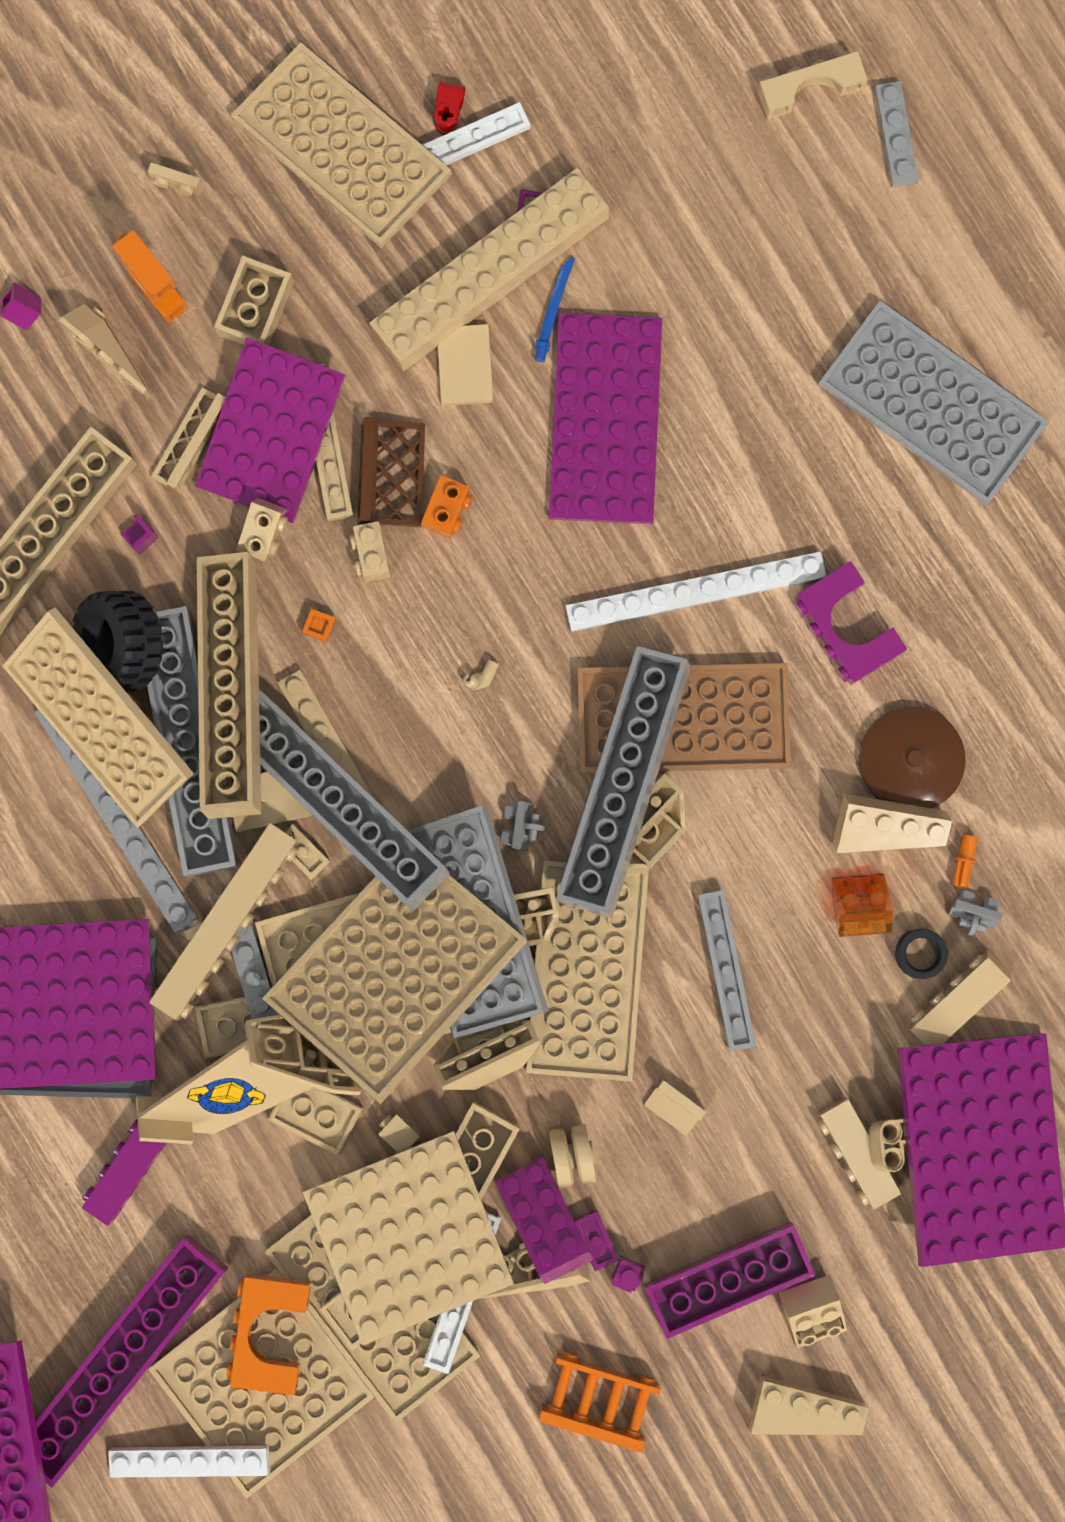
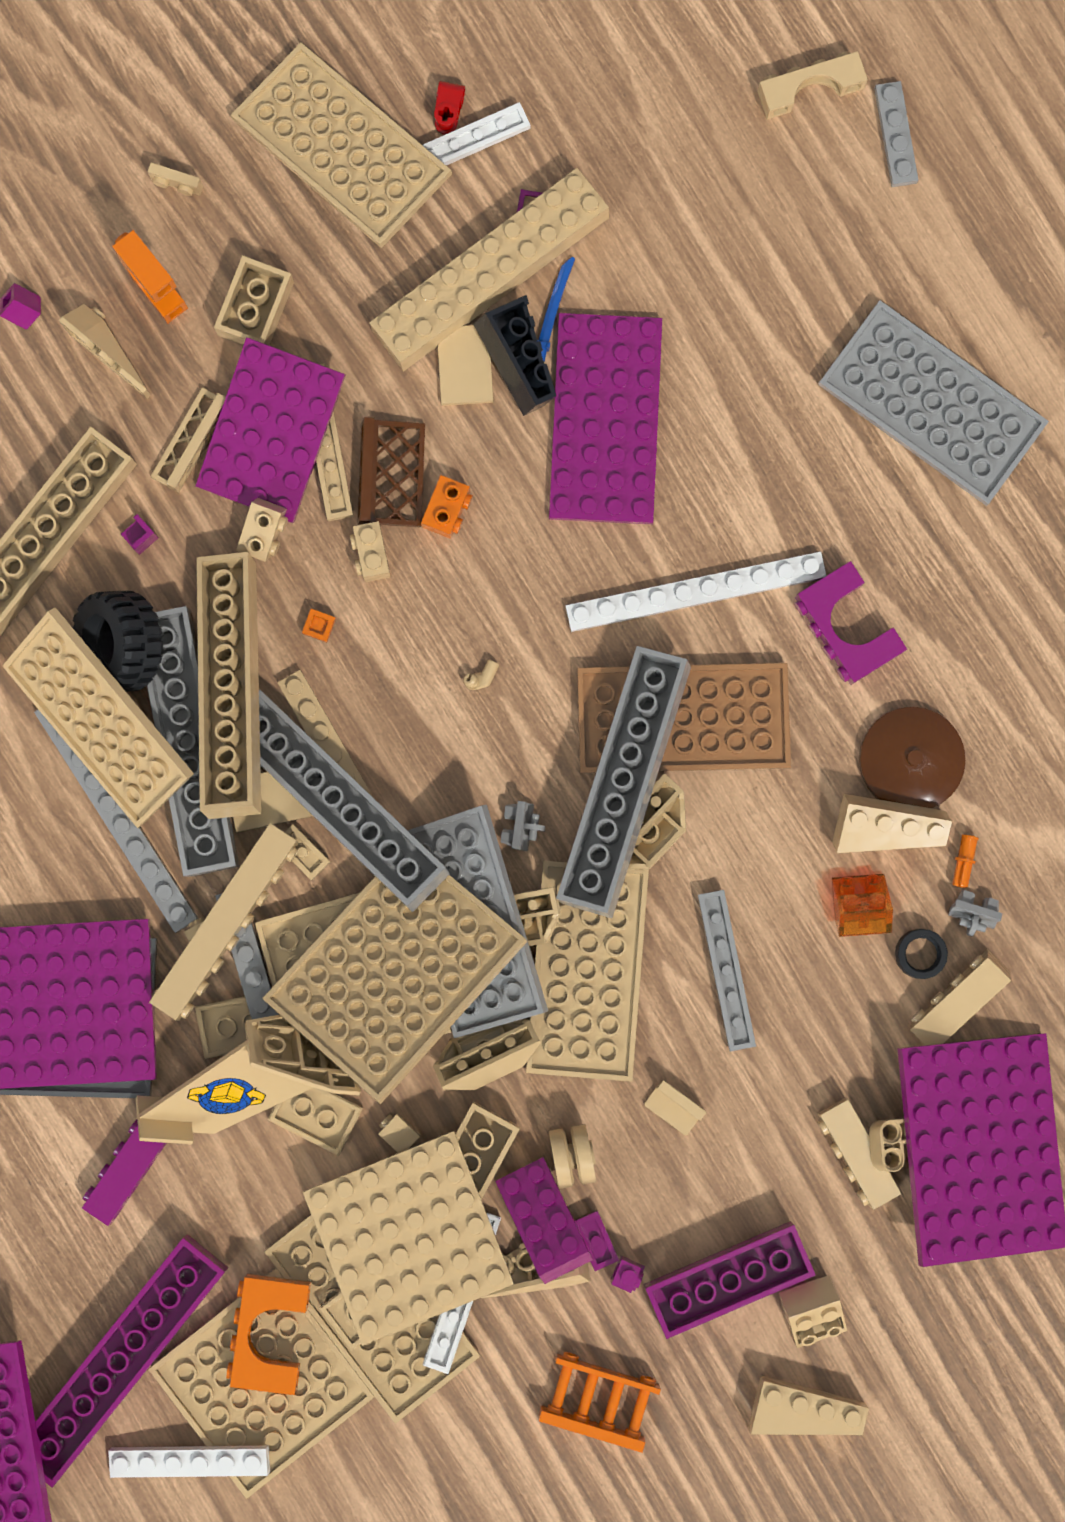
(517, 354): none -> black wedge

